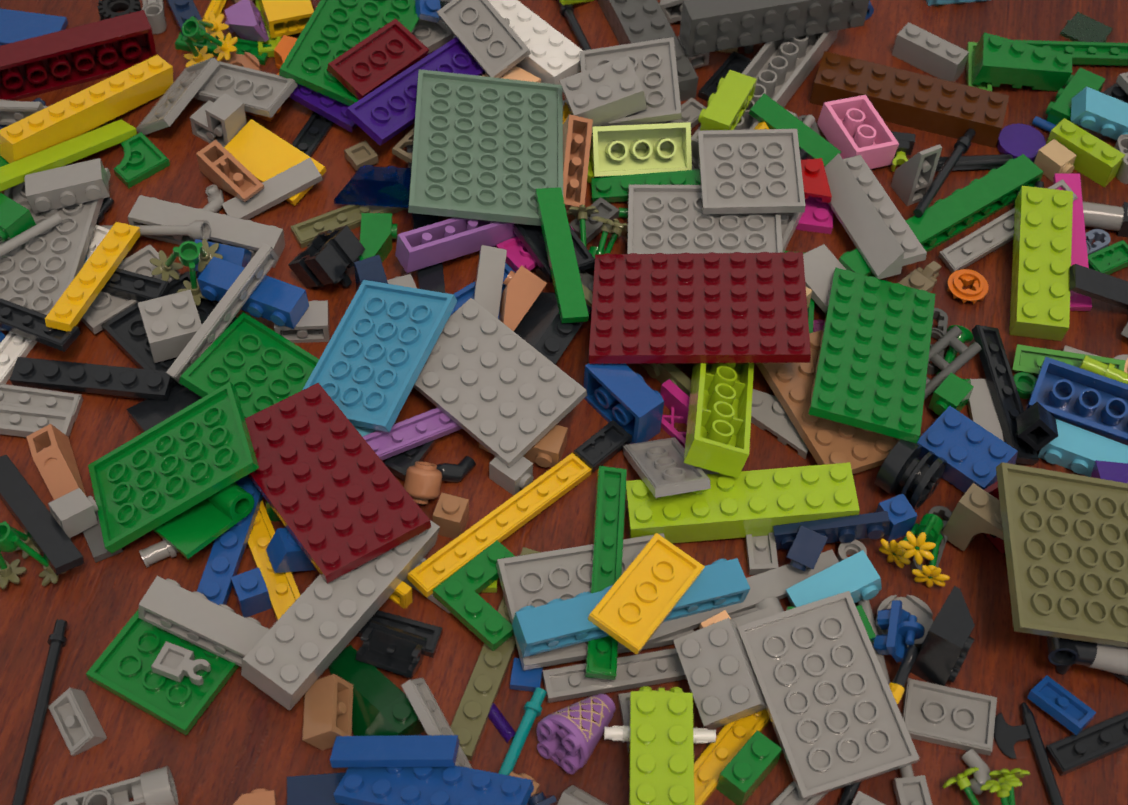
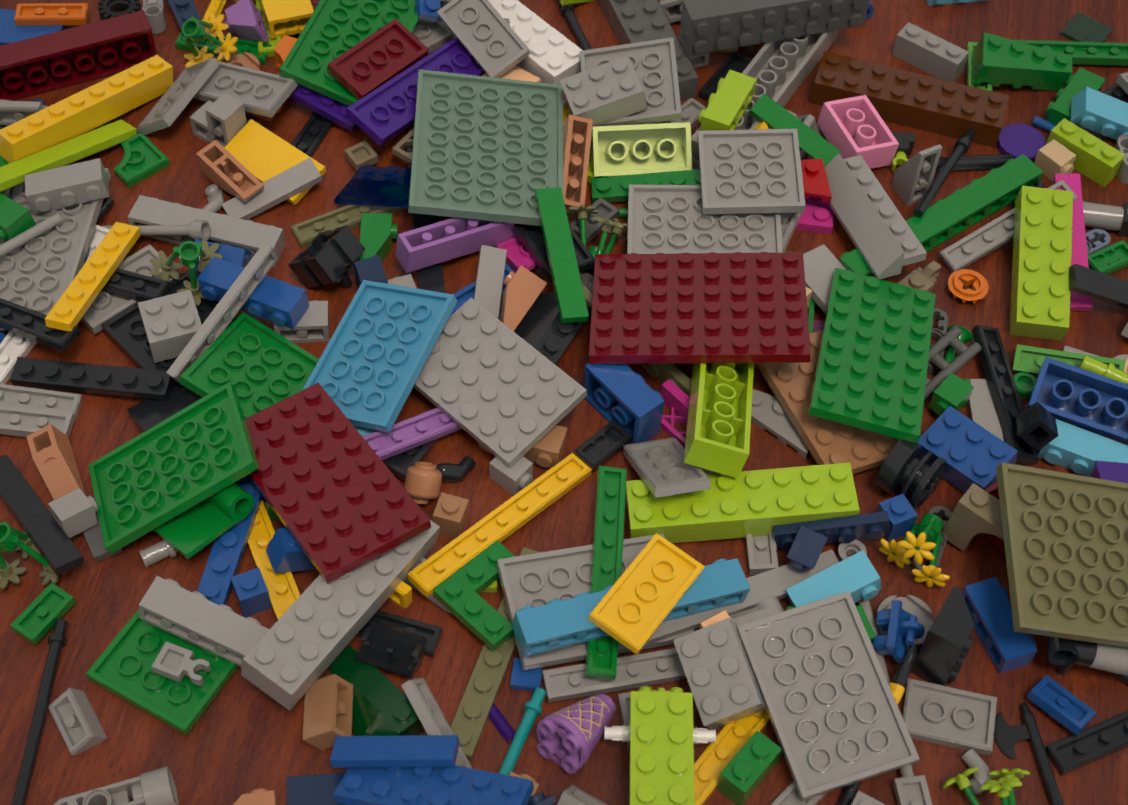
(42, 614): none -> green plate
(51, 14): none -> orange tile
(994, 626): none -> blue brick

